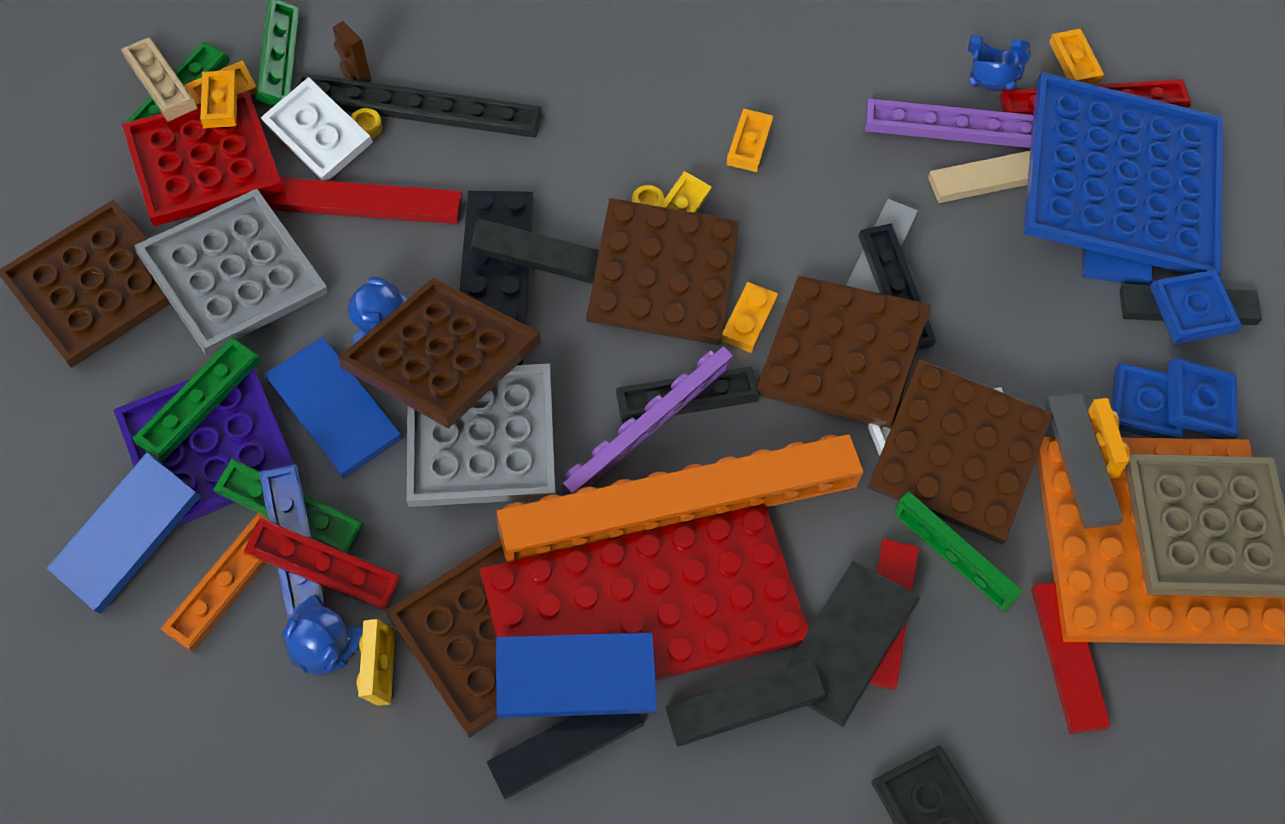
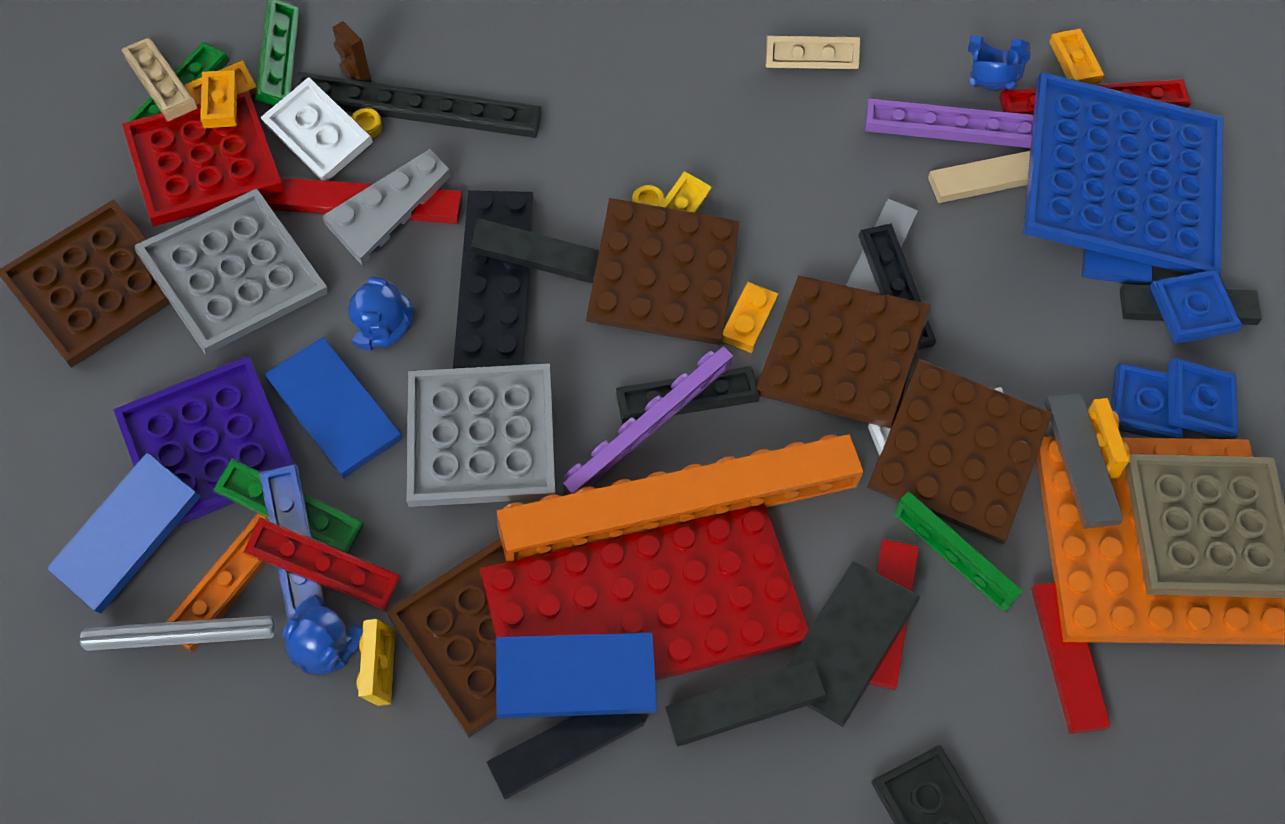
(177, 633): none -> light grey axle
(196, 399): green tile -> none
(376, 211): none -> light grey wing
(440, 352): reddish brown plate -> none
(750, 140): light orange plate -> none
(812, 52): none -> tan plate

